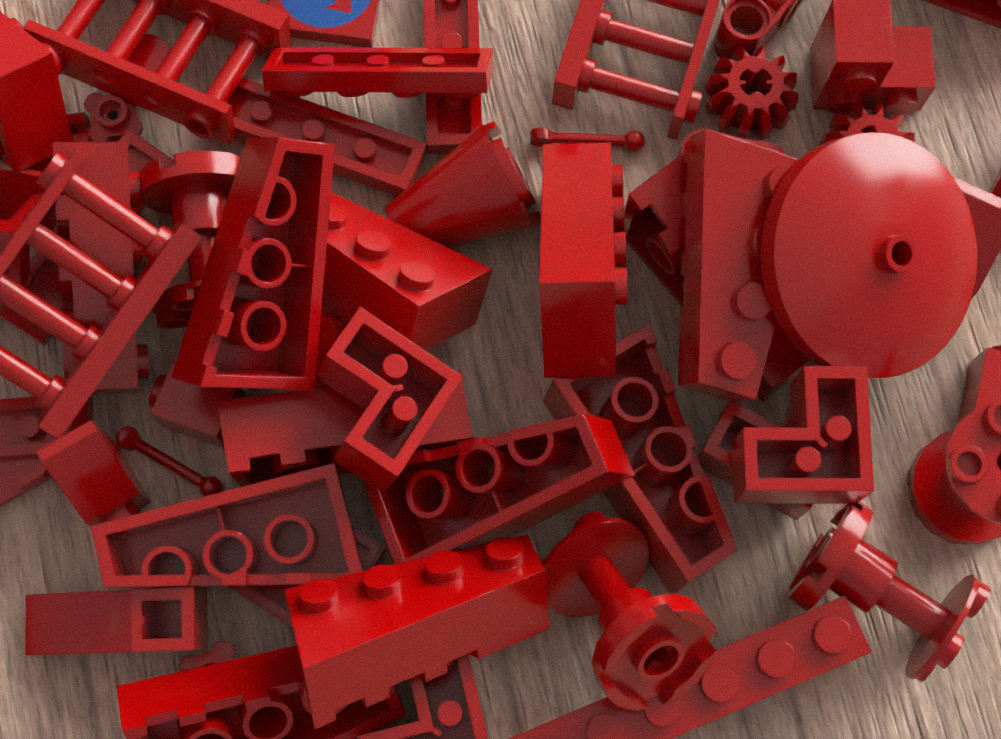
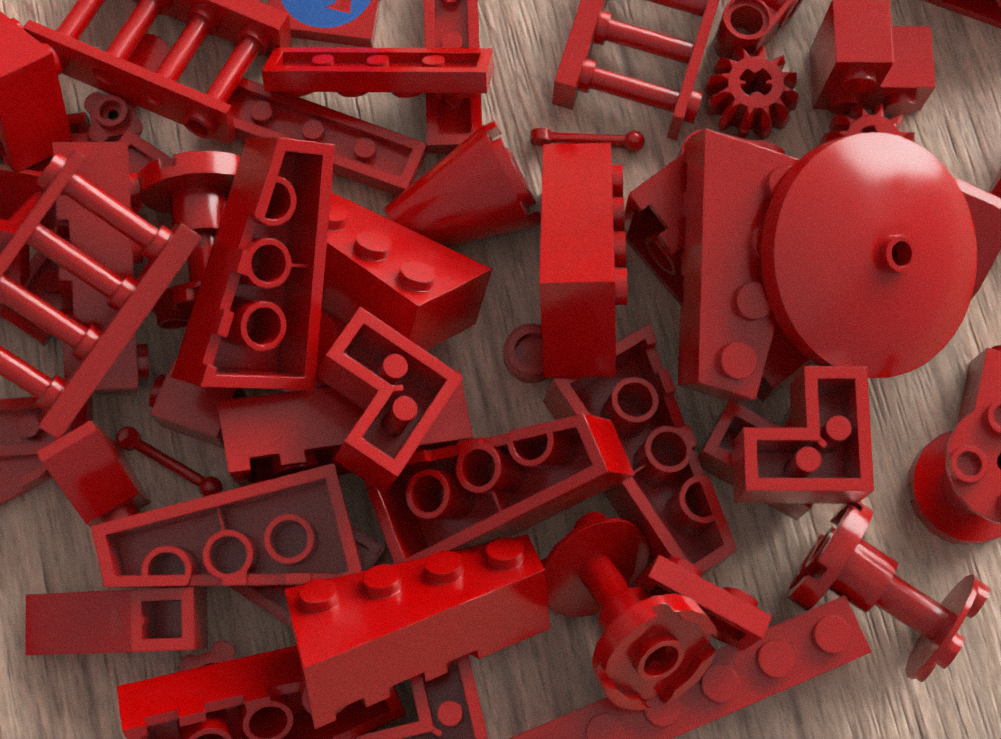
(525, 353): none -> red tile
(730, 609): none -> red wing

